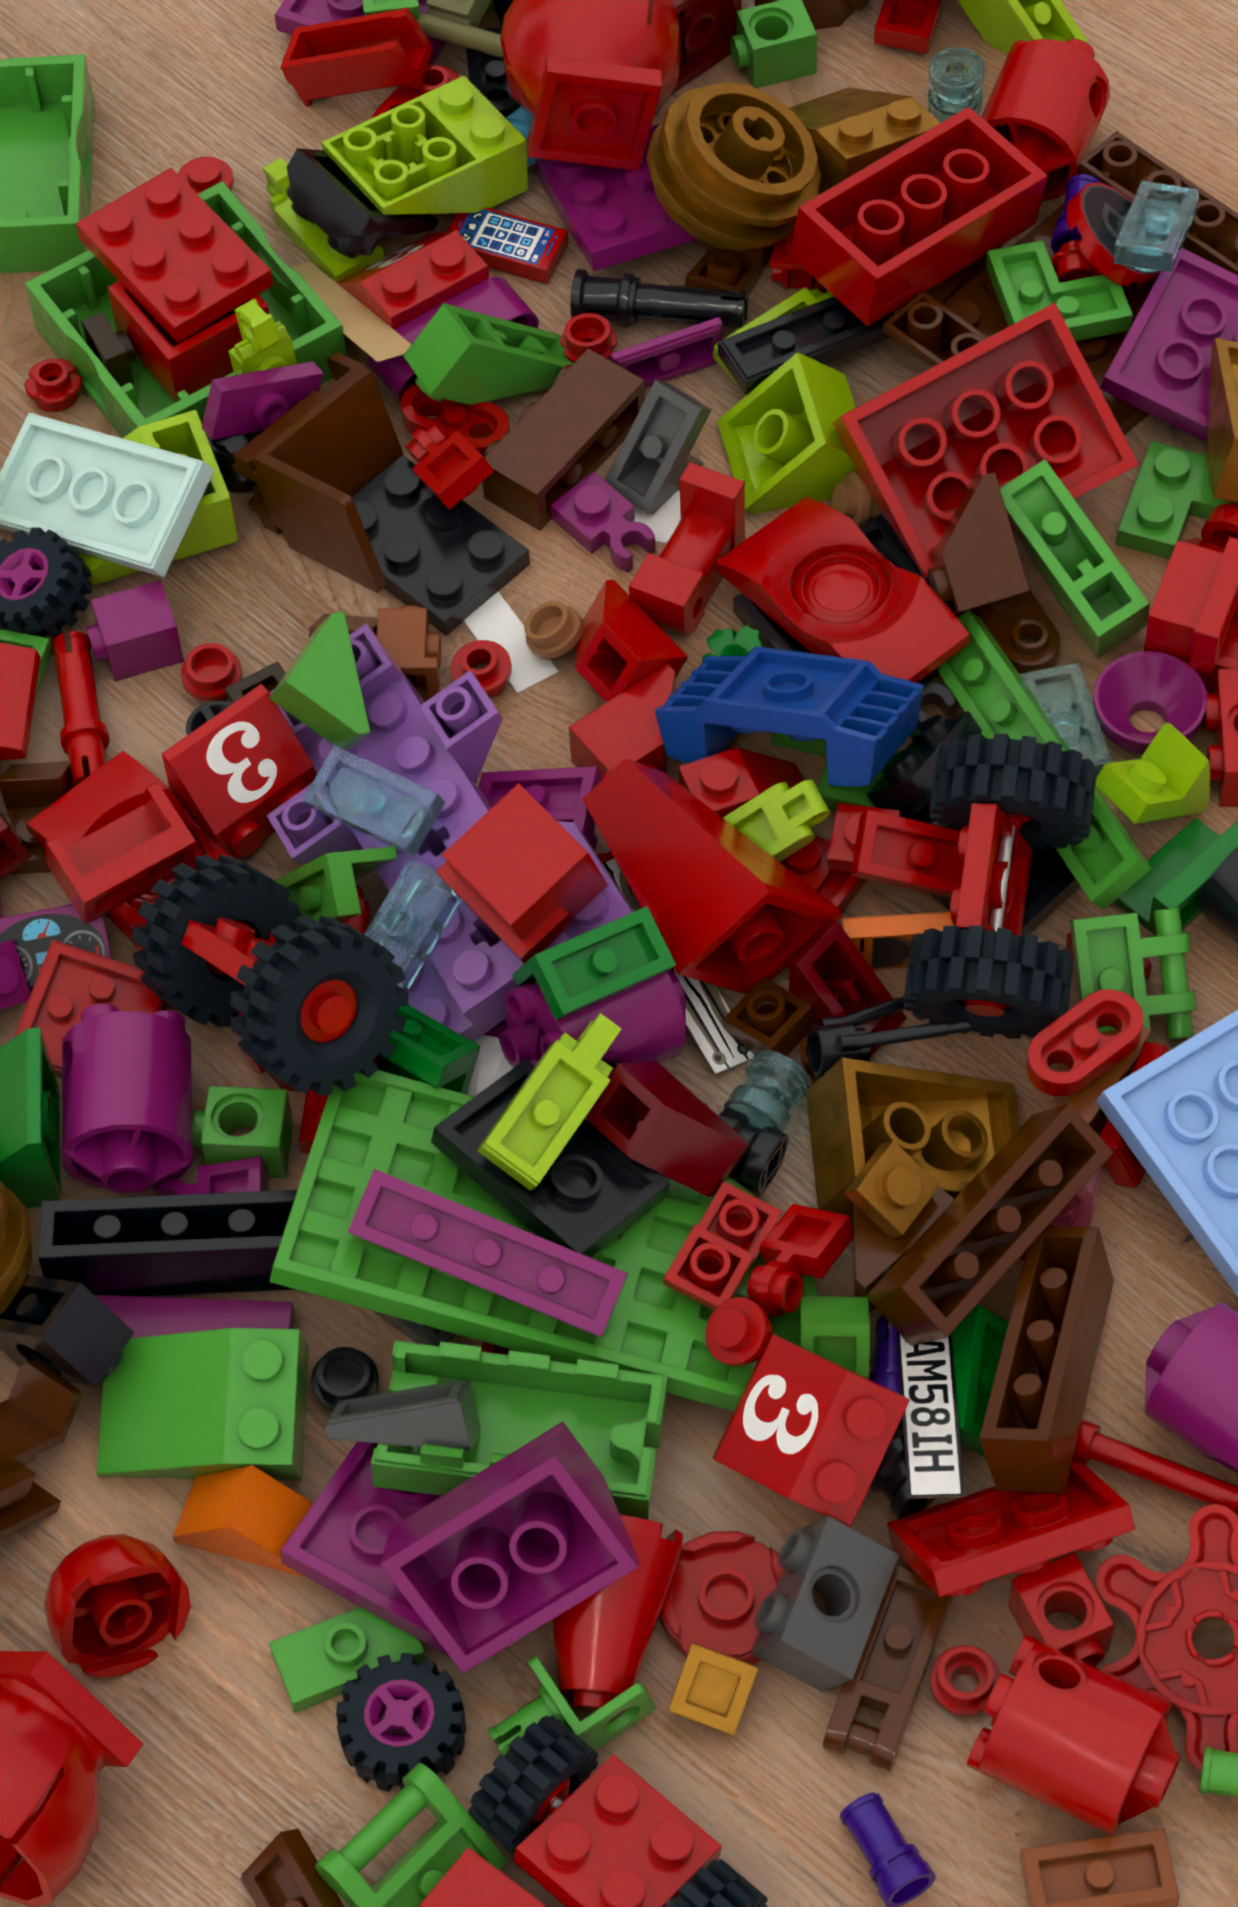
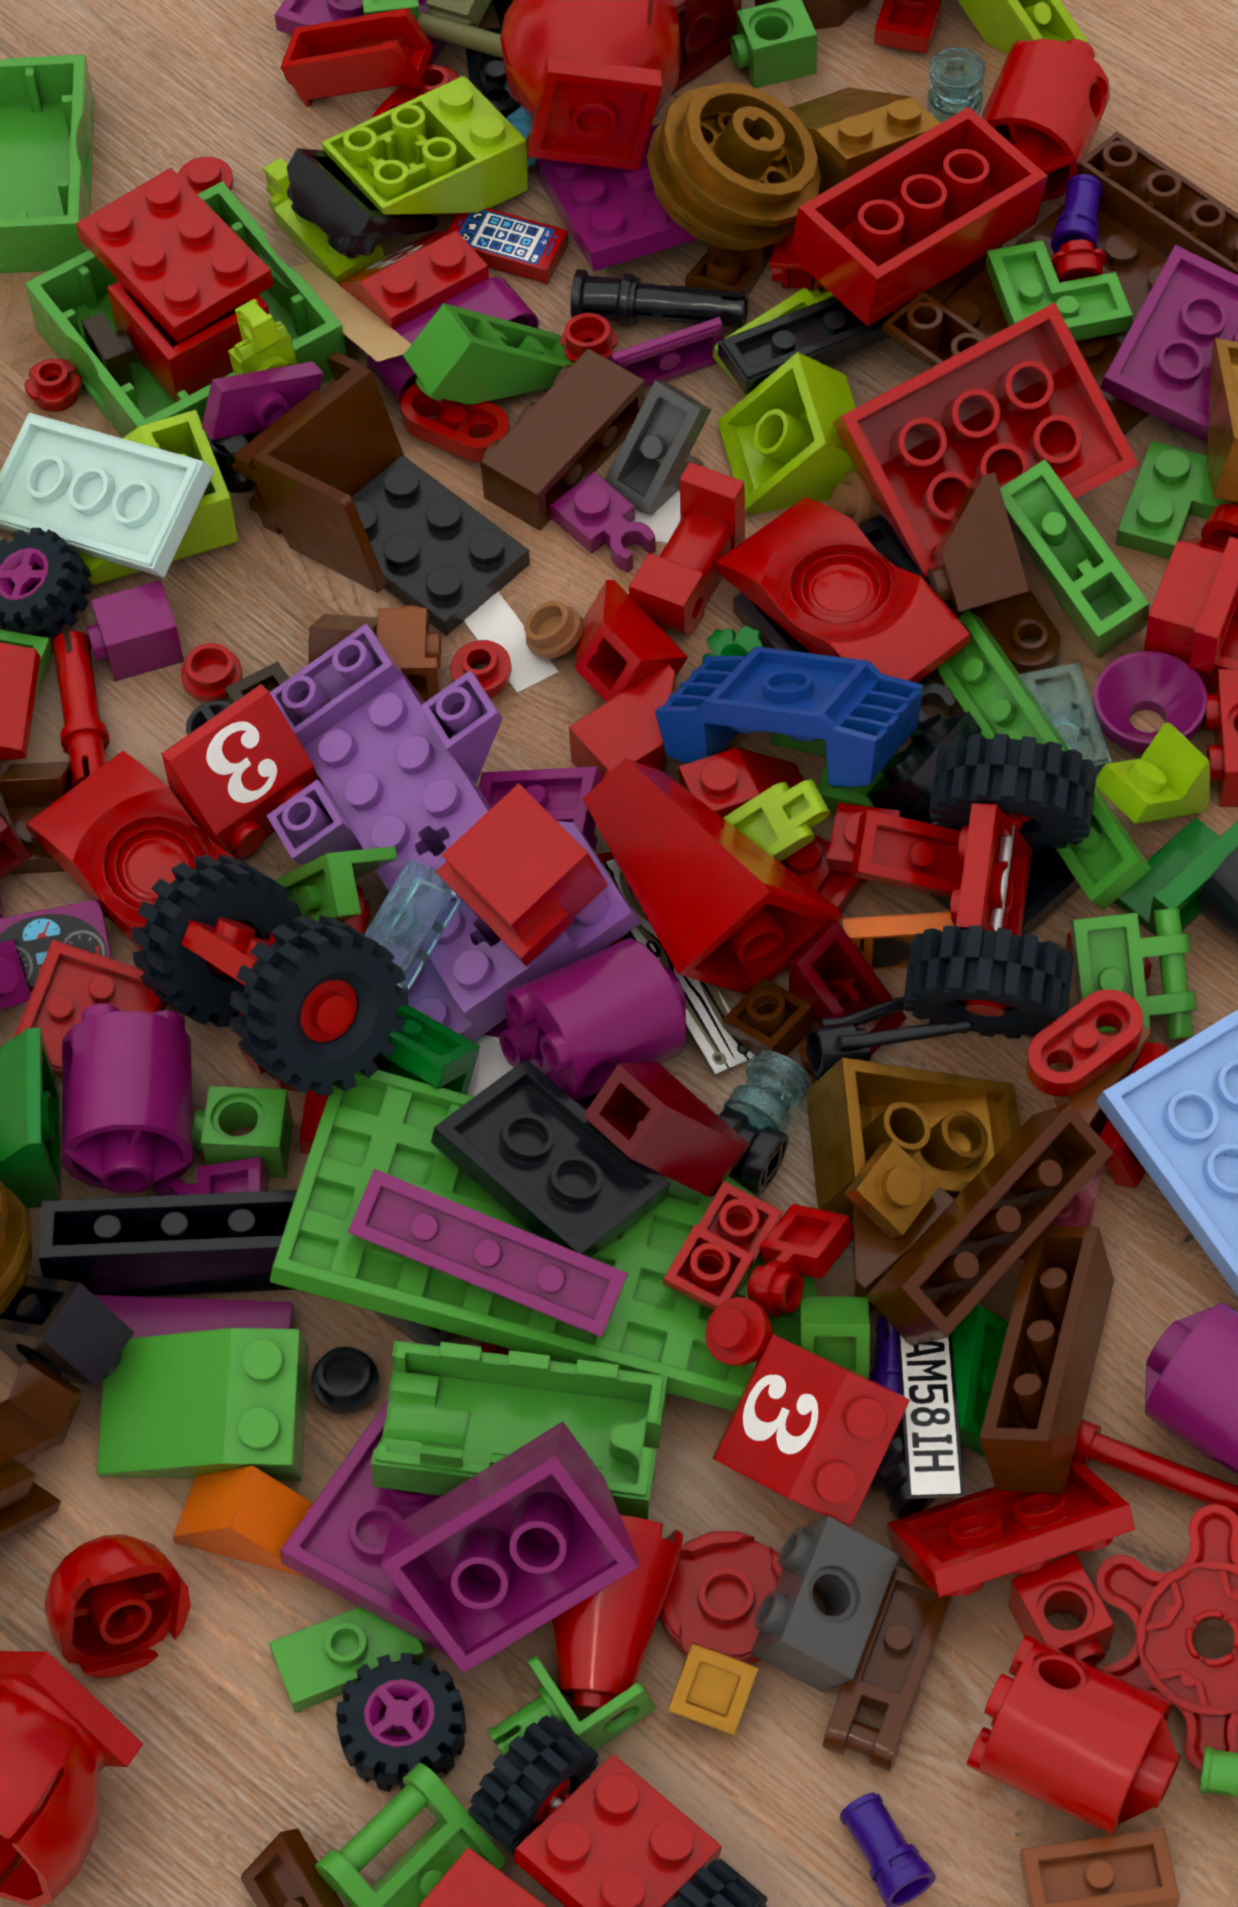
(122, 856): red panel -> none
(325, 686): bright green slope -> none
(374, 801): clear light blue plate -> none
(426, 1414): dark grey slope -> none
(447, 466): red plate -> none
(551, 1104): lime hinge -> none
(598, 963): green panel -> none
(960, 1661): red plate -> none
(1099, 216): tile -> none
(1156, 227): clear light blue plate -> none

